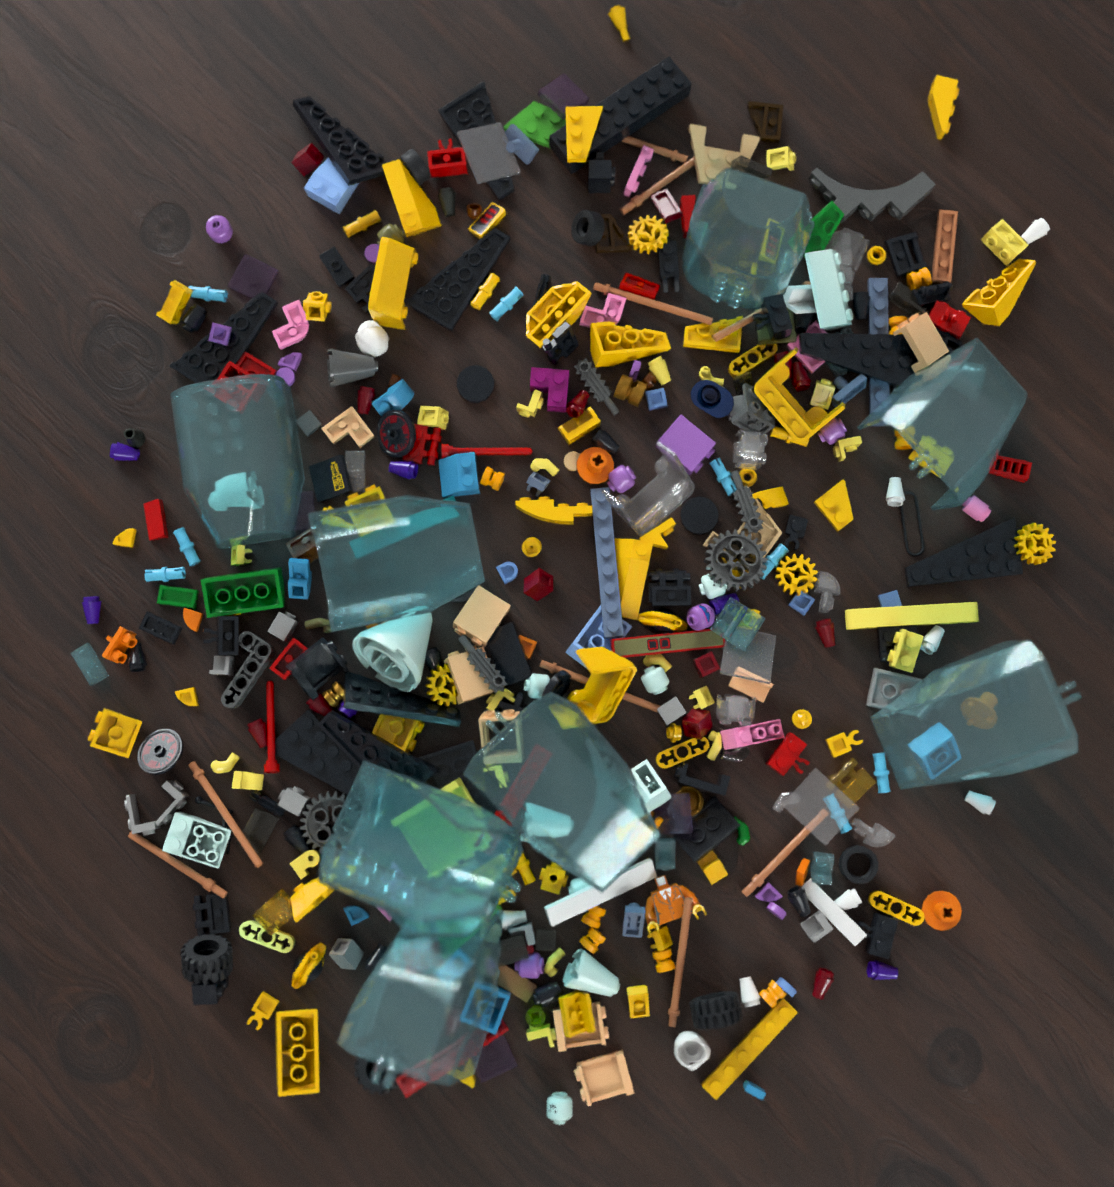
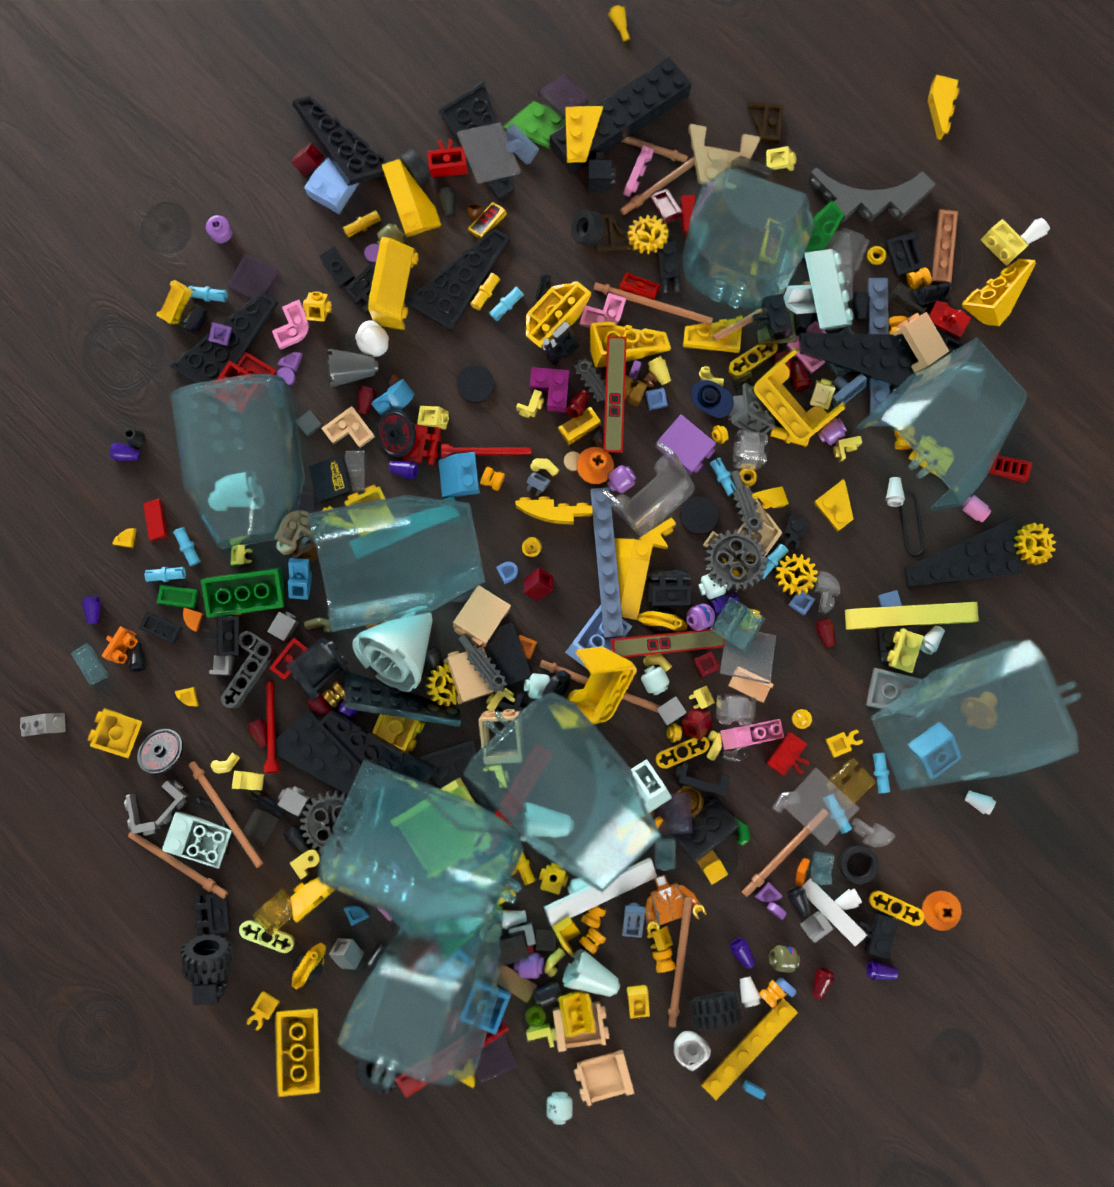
(42, 724): none -> light grey bracket
(284, 549): none -> tan tile
(291, 526): none -> dark tan plate
(408, 948): none -> clear smoke panel
(565, 932): none -> yellow panel
(614, 394): none -> olive tile
(719, 434): none -> yellow plate
(741, 950): none -> dark purple cone
(784, 959): none -> olive head

